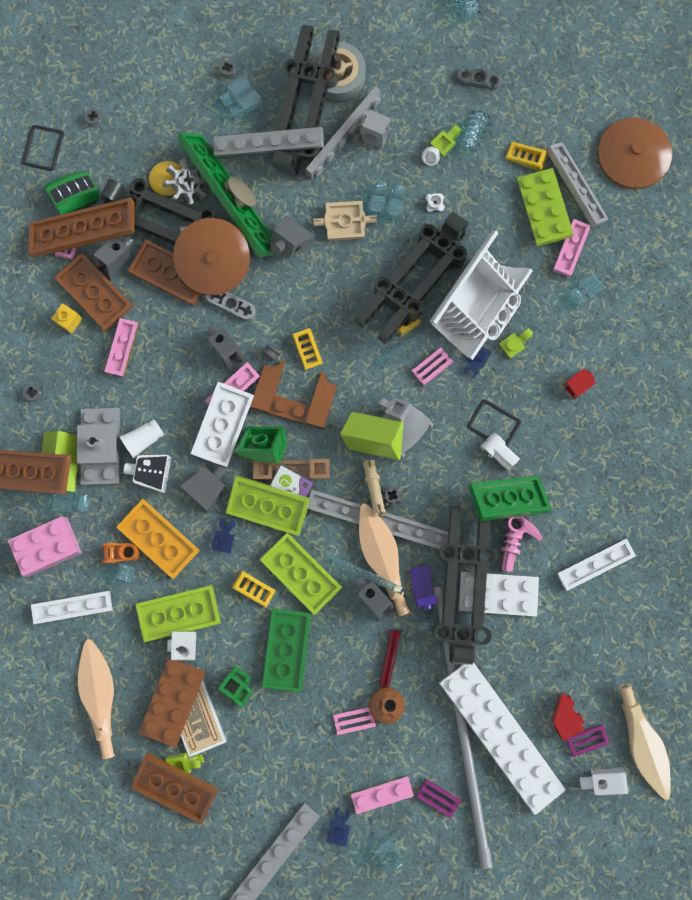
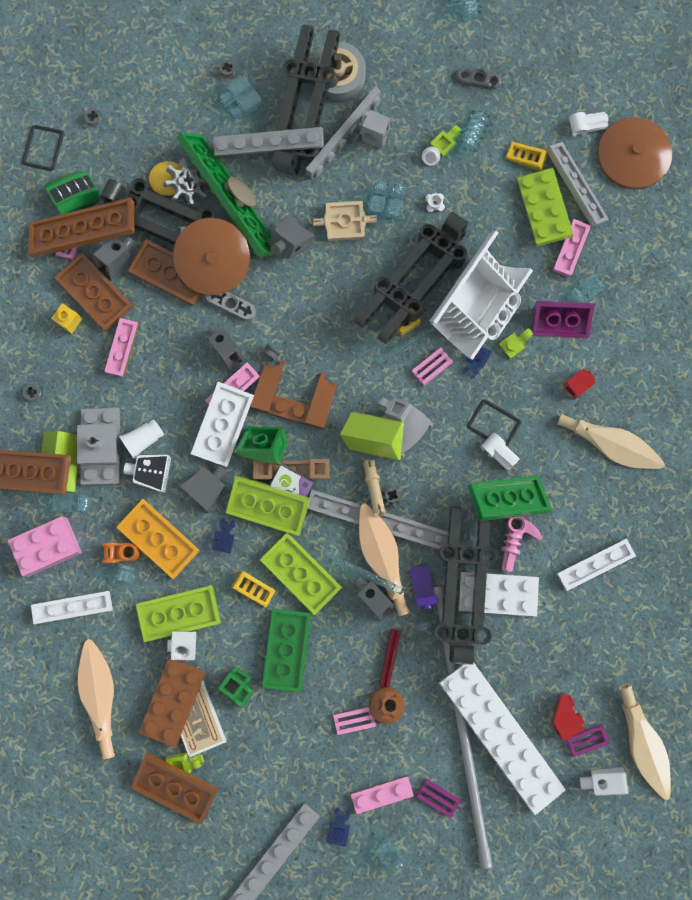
(295, 336): yellow slope -> none
(562, 319): none -> magenta slope
(584, 123): none -> white piece
(615, 444): none -> tan animal

